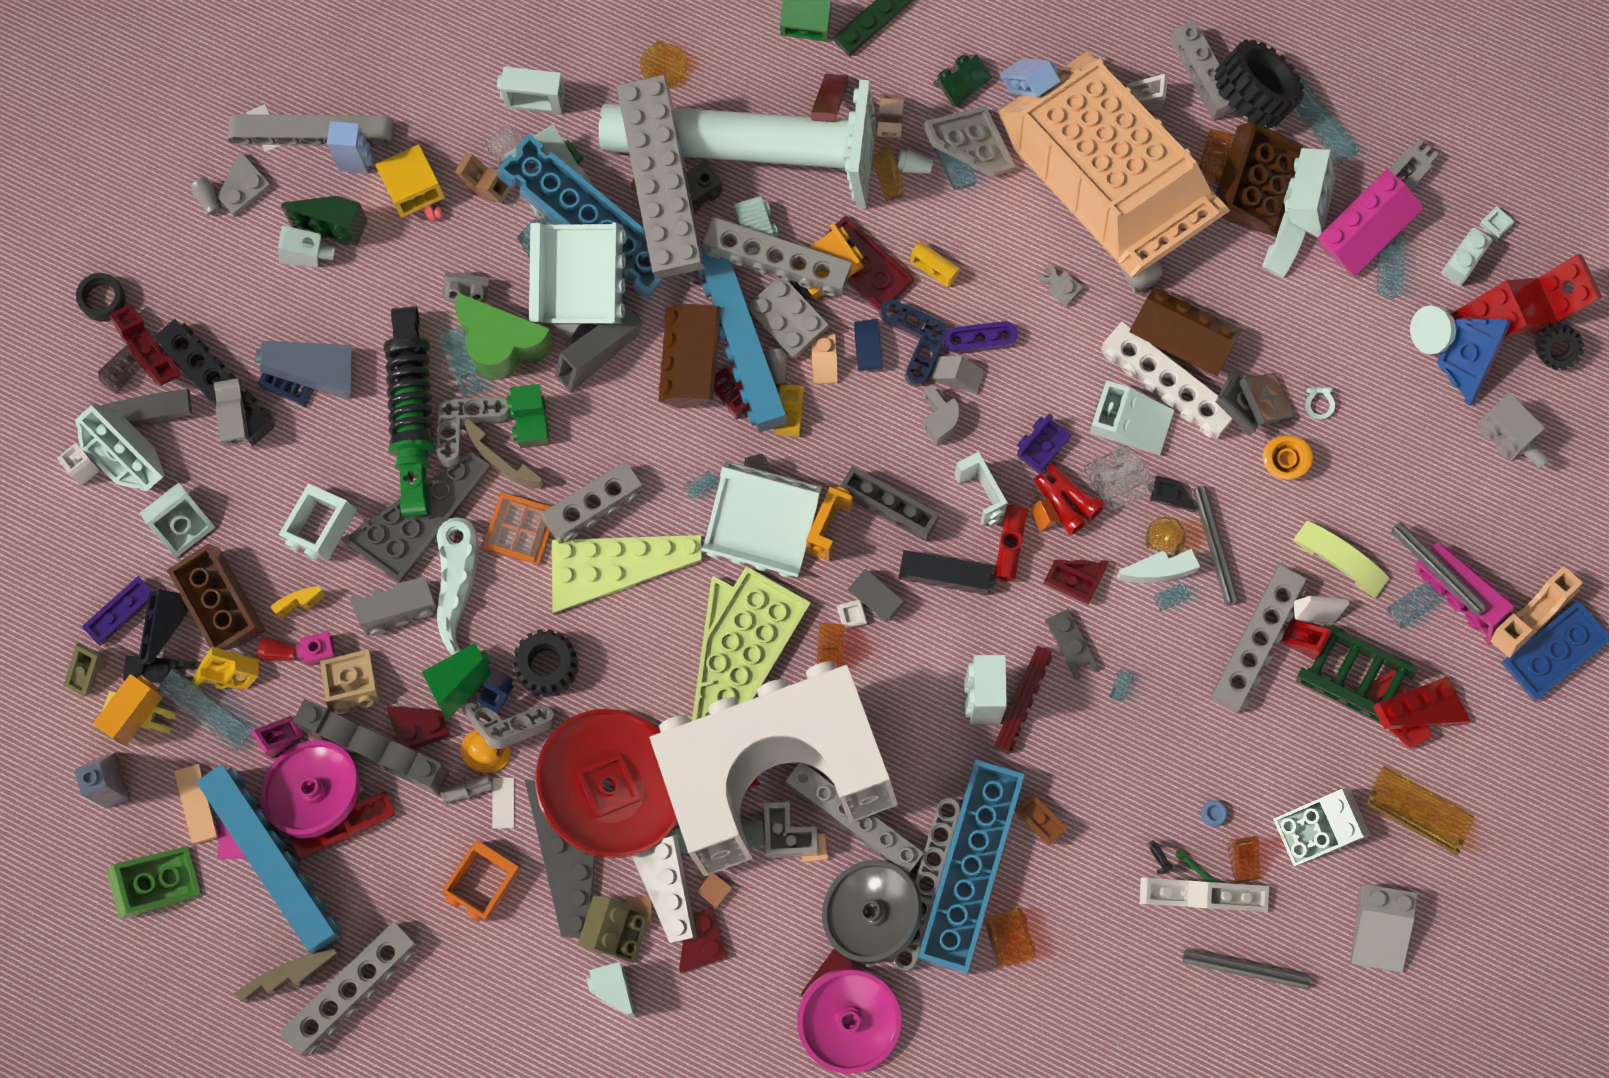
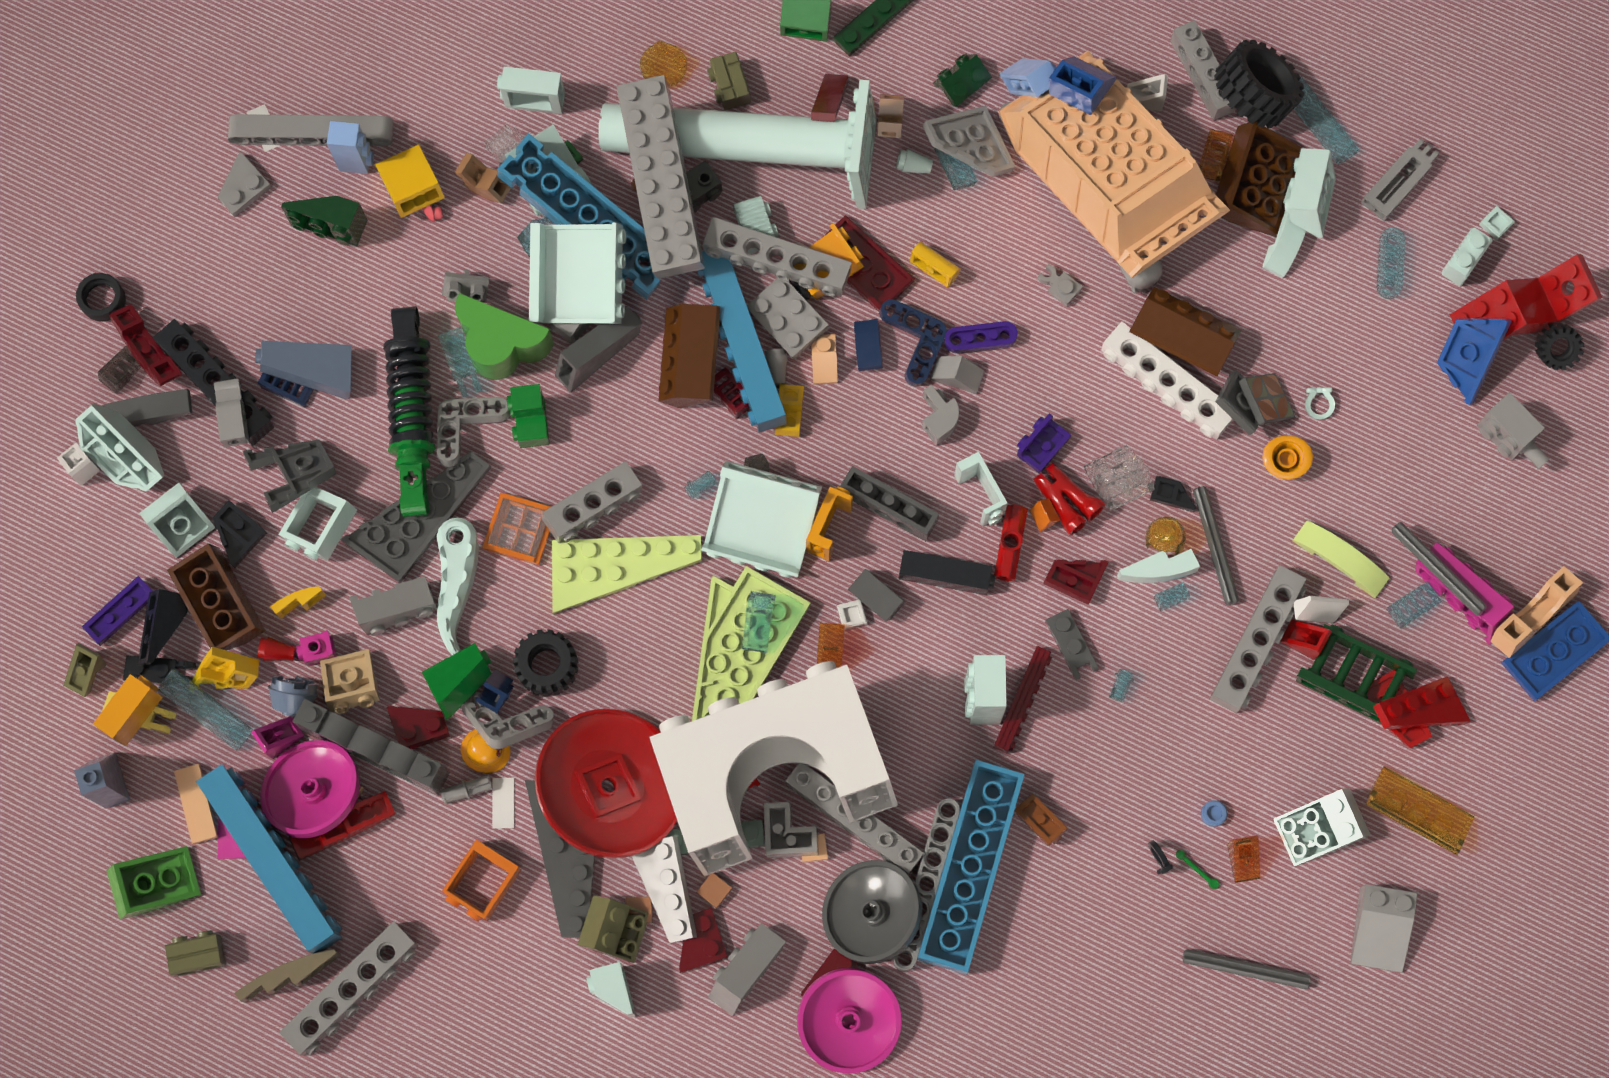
(195, 954): none -> olive brick
(205, 194): light grey cone -> none
(237, 532): none -> black wing
(289, 693): none -> sand blue cone
(301, 465): none -> dark grey wing
(302, 247): light aqua torso -> none
(522, 476): dark tan slope -> none
(729, 80): none -> olive brick
(745, 968): none -> light grey wedge
(758, 621): none -> clear light blue slope
(888, 174): clear yellow slope -> none
(1010, 938): clear orange bracket -> none
(1080, 84): none -> blue slope
(1131, 418): light aqua slope -> none
(1204, 894): white bracket -> none
(1370, 223): dark pink slope -> none
(1432, 329): light aqua tile -> none

